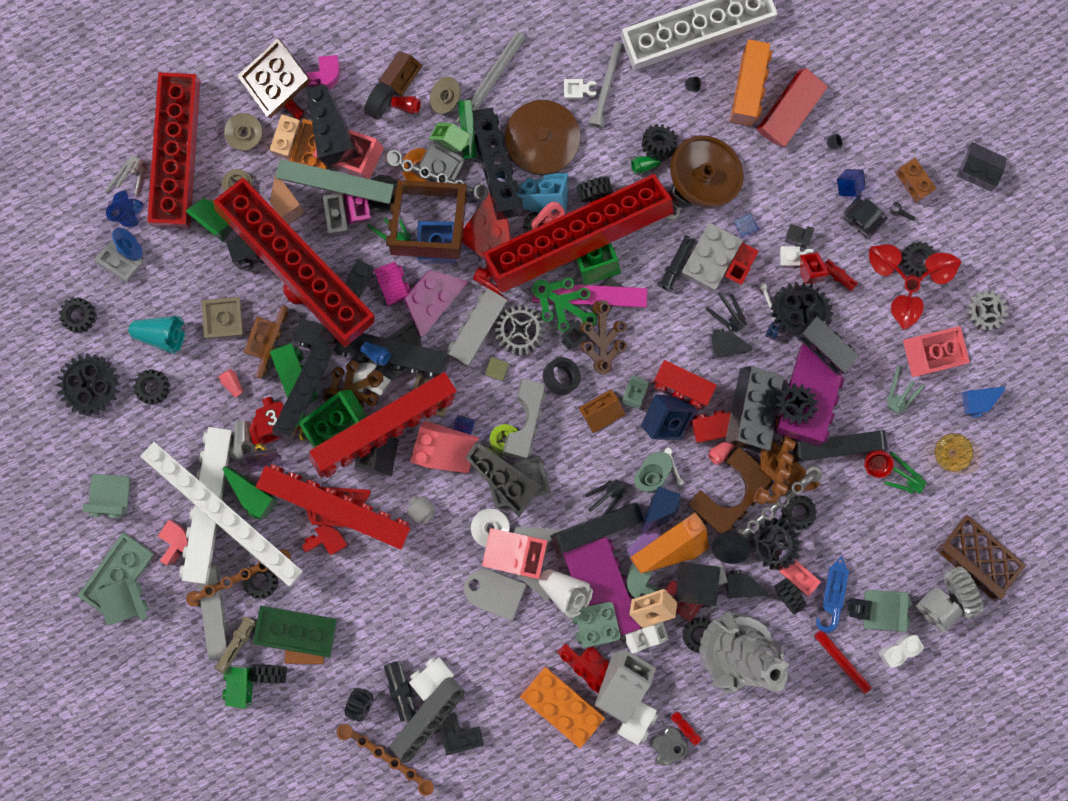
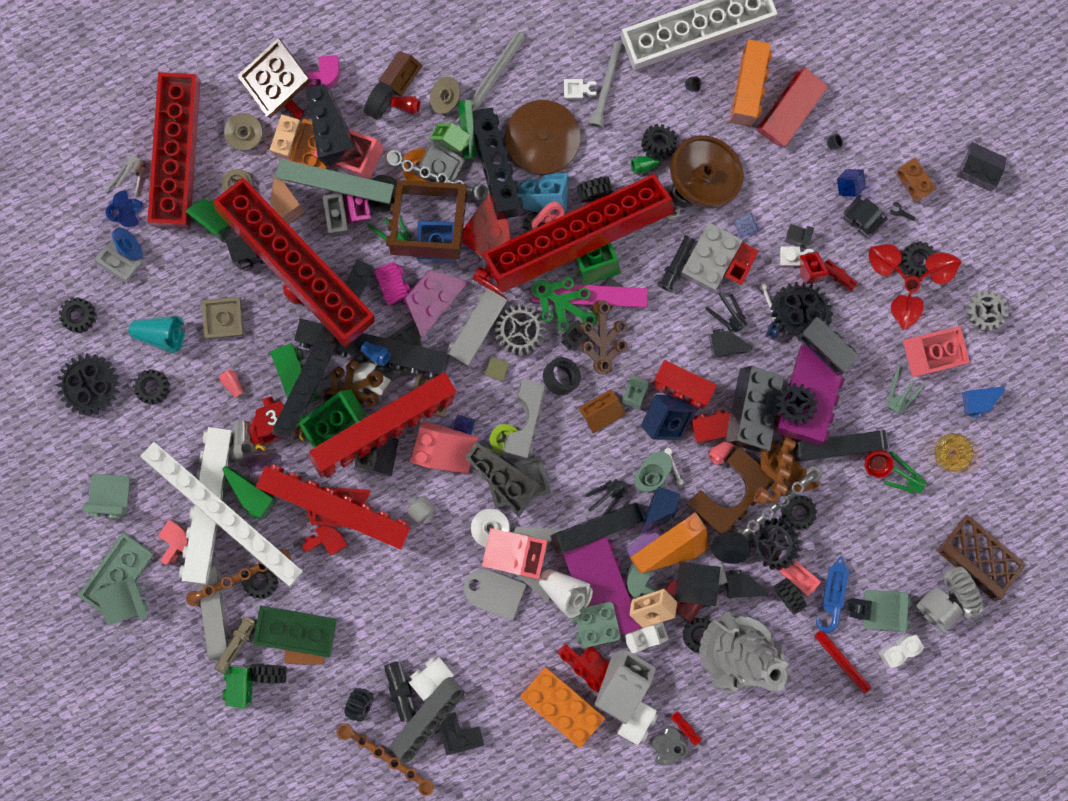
(263, 338): dark orange bracket -> none

